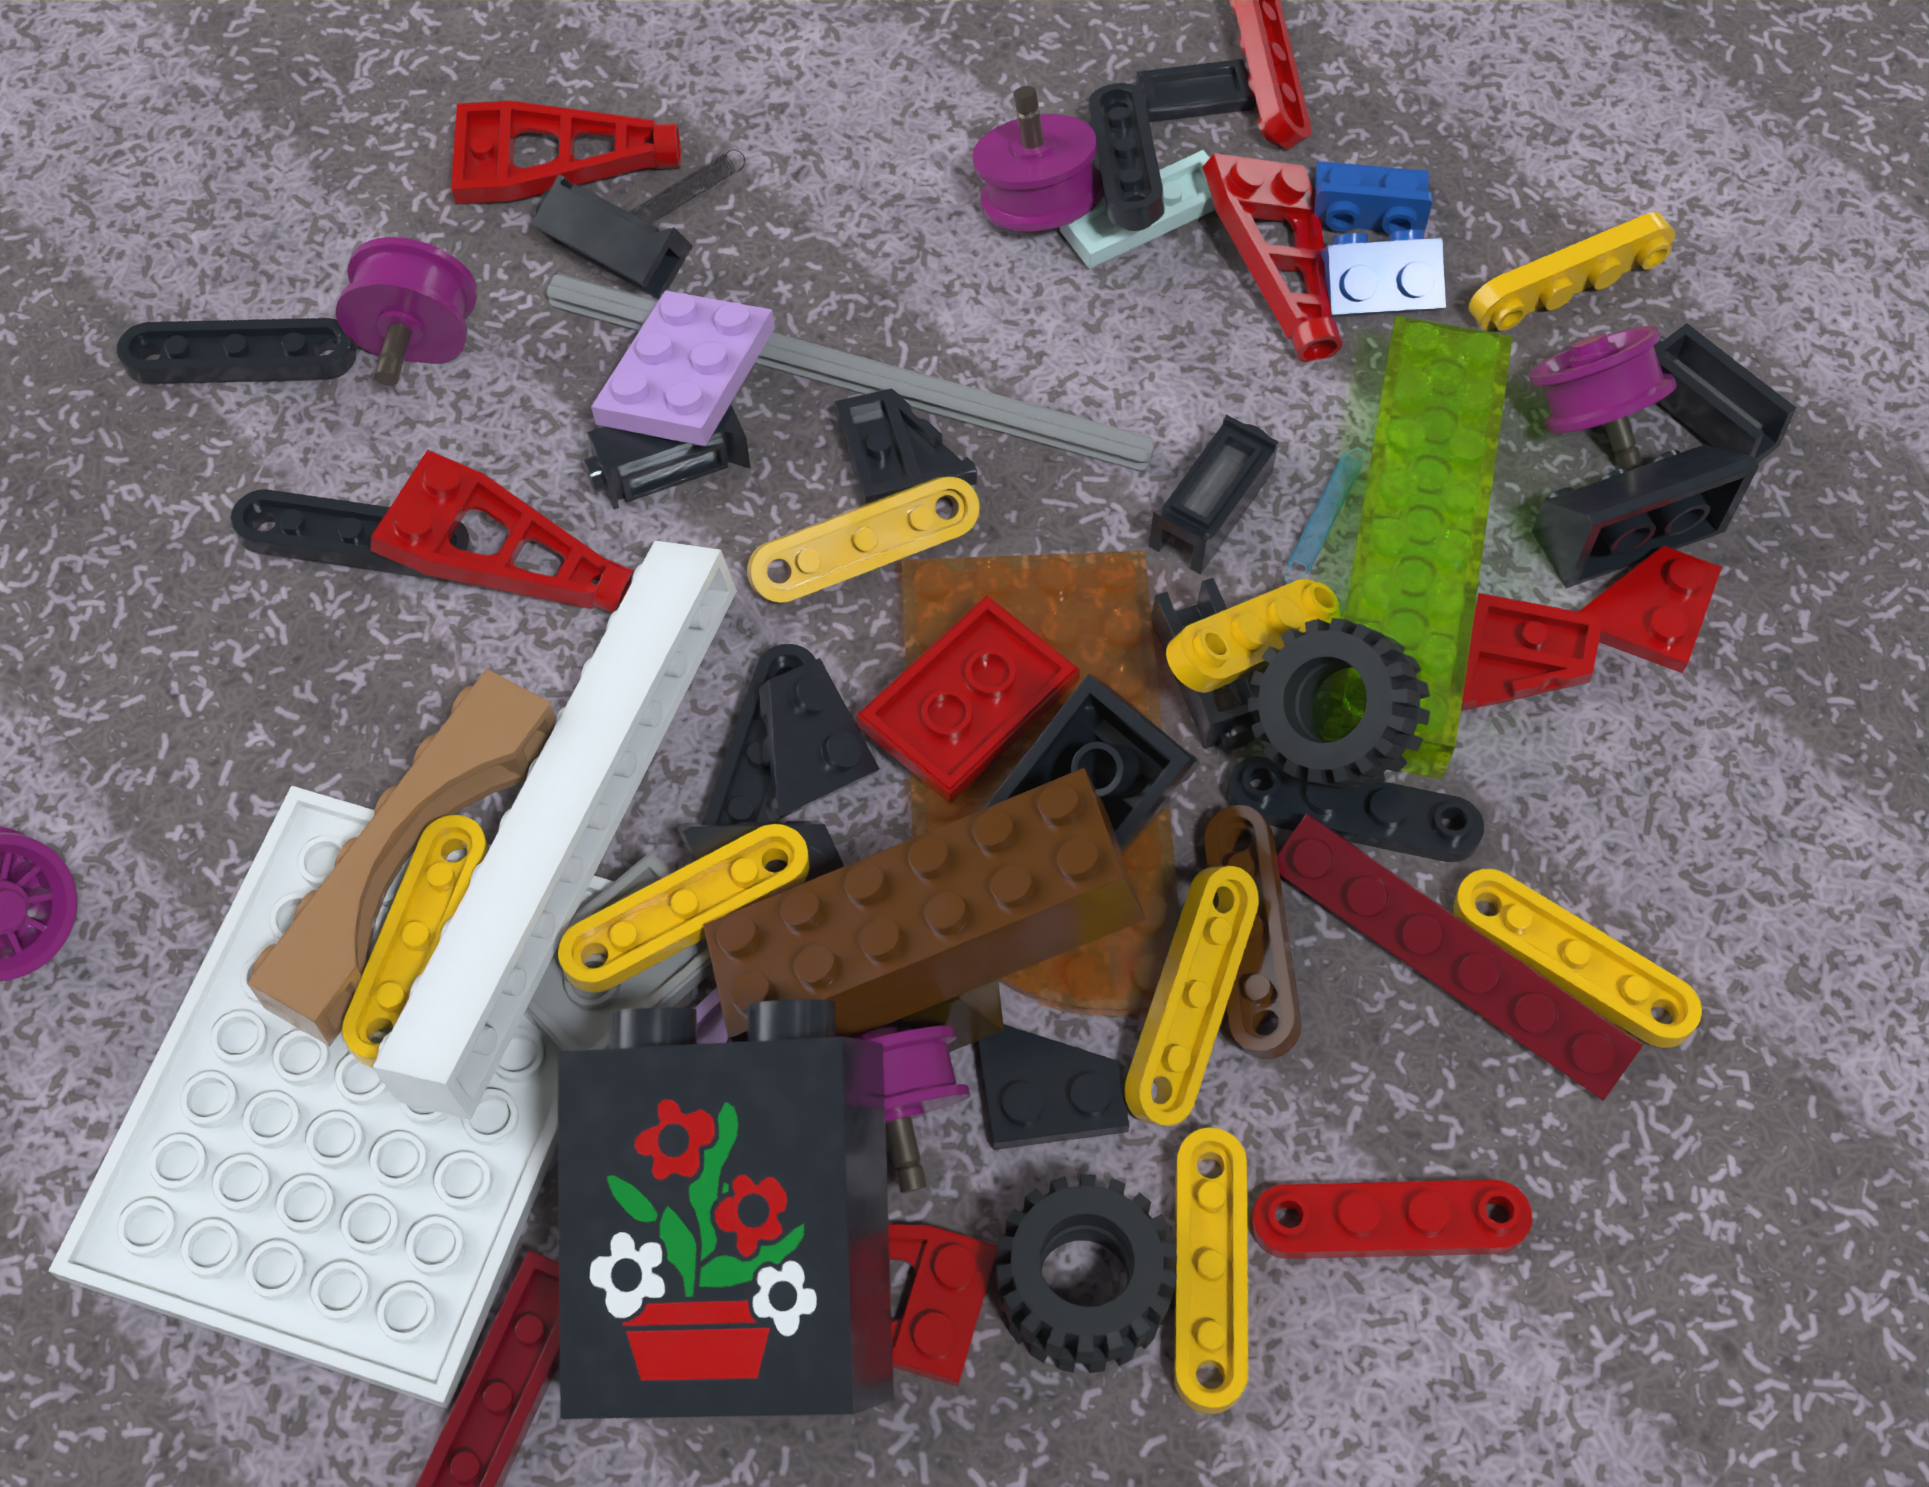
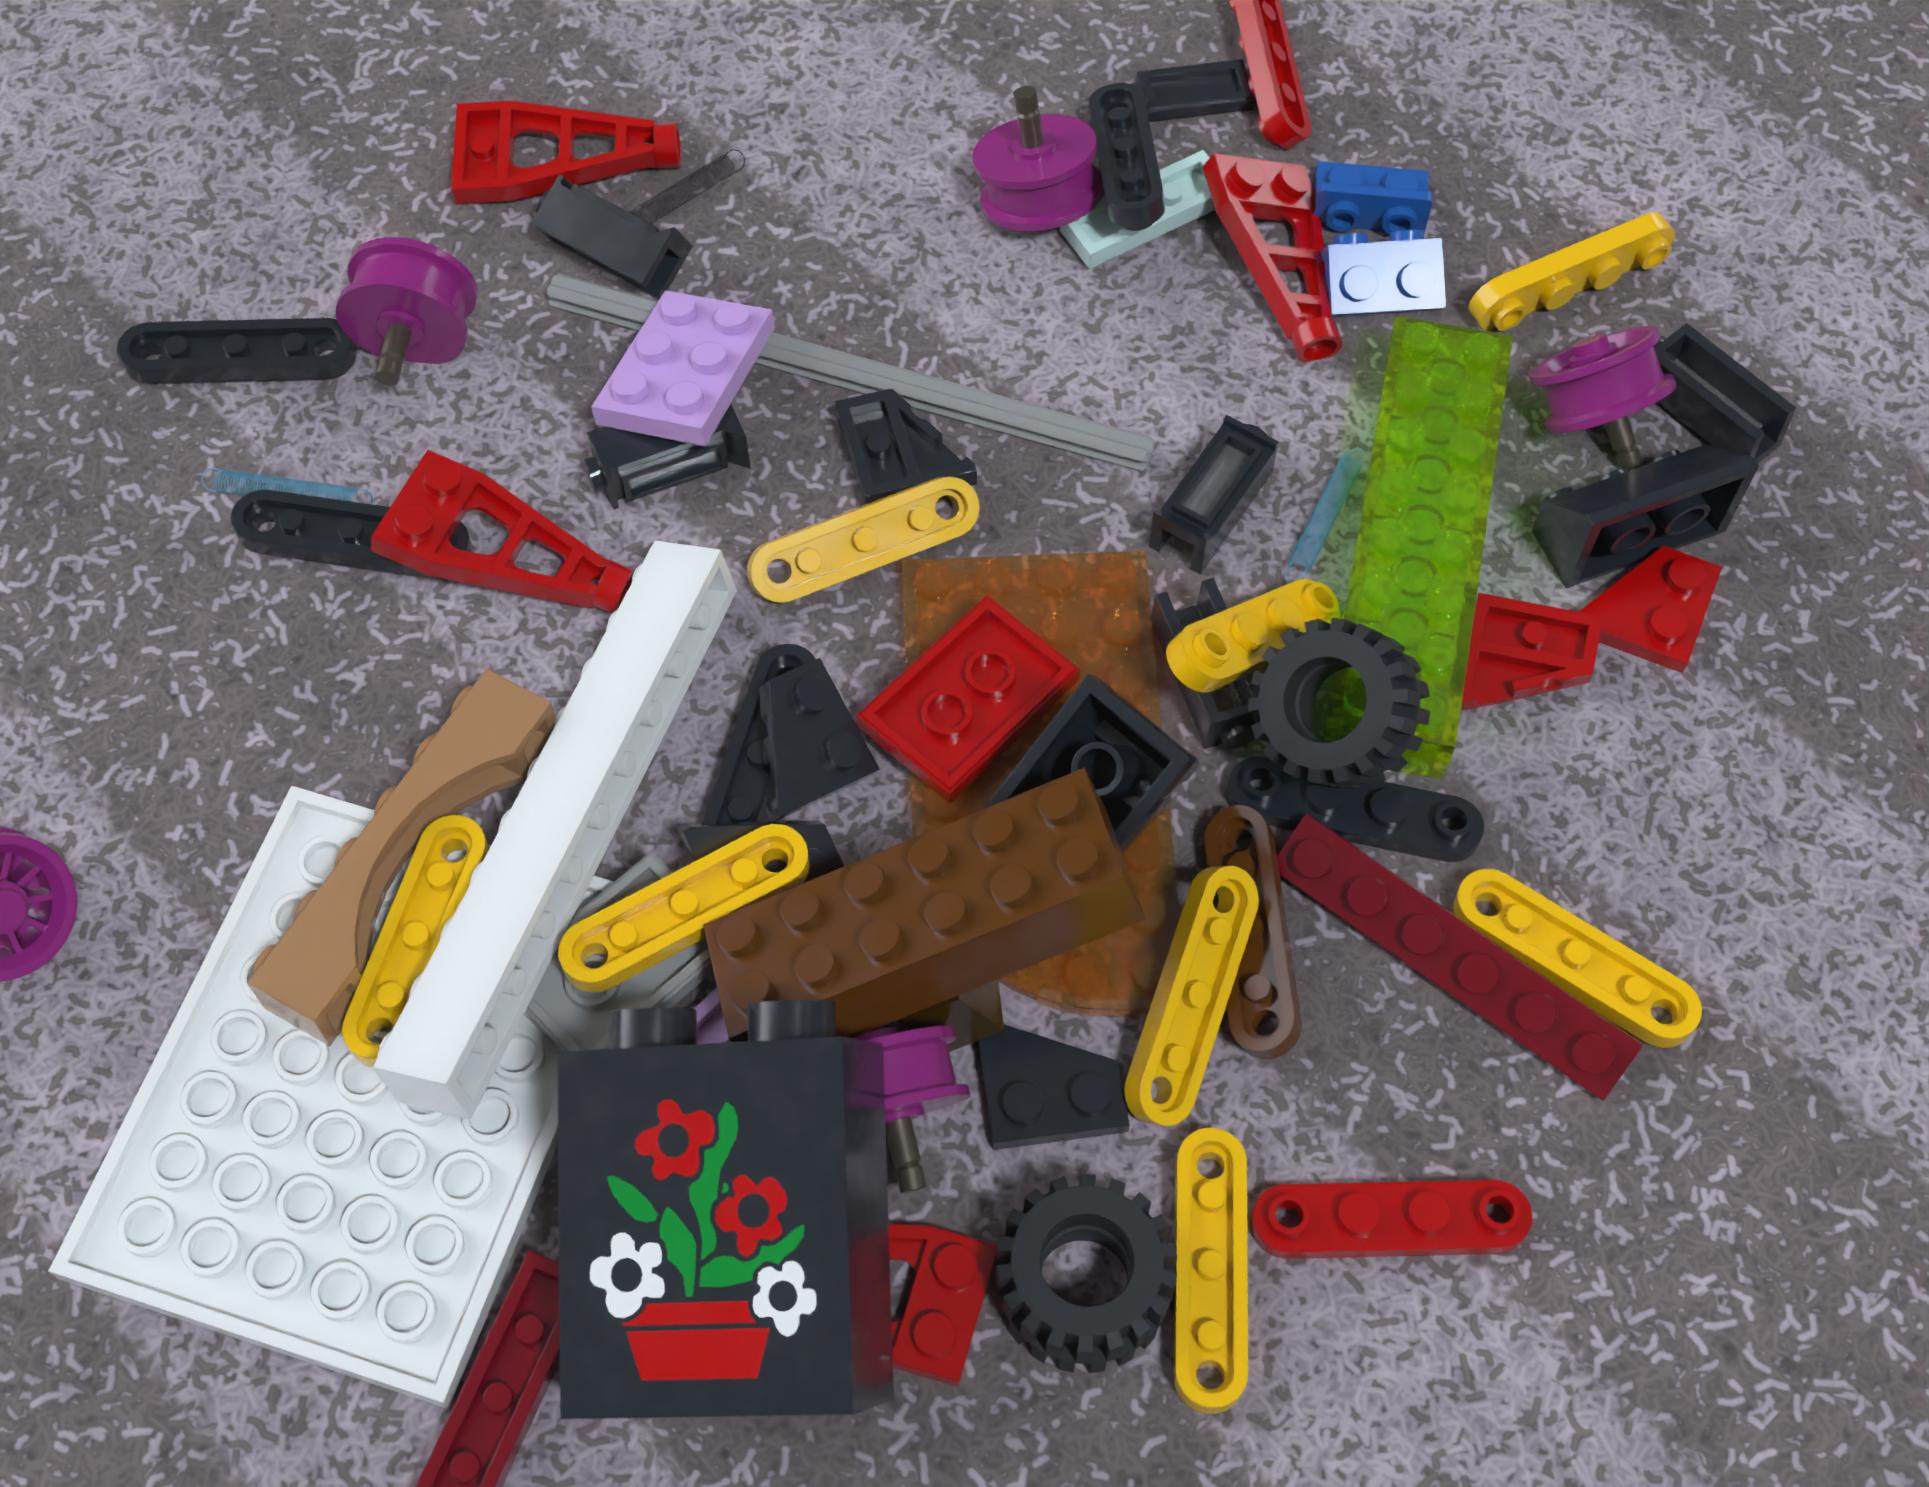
(285, 483): none -> medium azure piece

